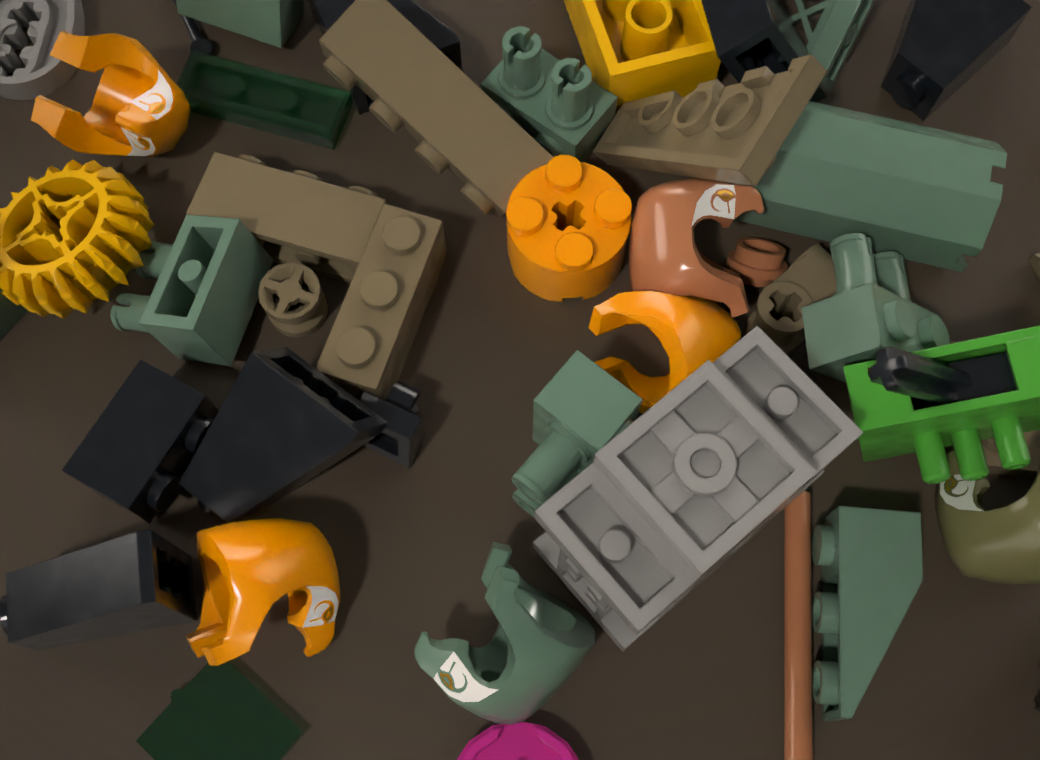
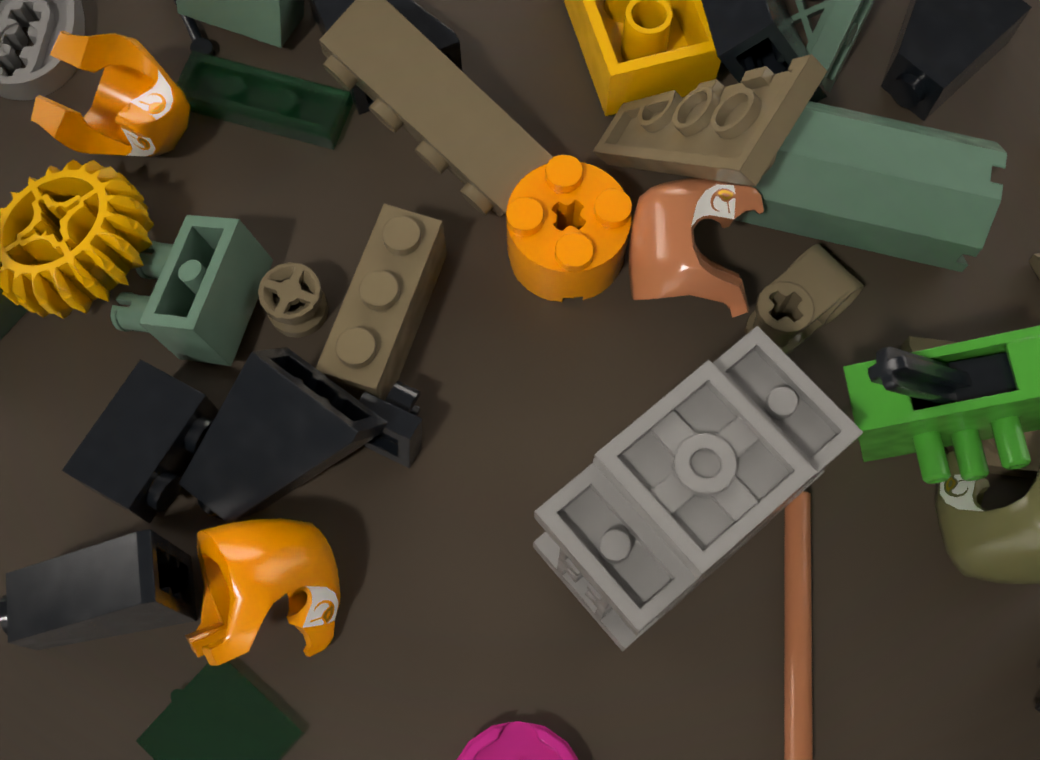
(291, 213): dark tan brick -> none
(526, 661): sand green piece -> none
(550, 96): sand green brick -> none
(572, 422): sand green brick -> none
(687, 327): light orange piece -> none
(757, 261): nougat plate -> none
(867, 310): sand green brick -> none
(867, 587): sand green slope -> none

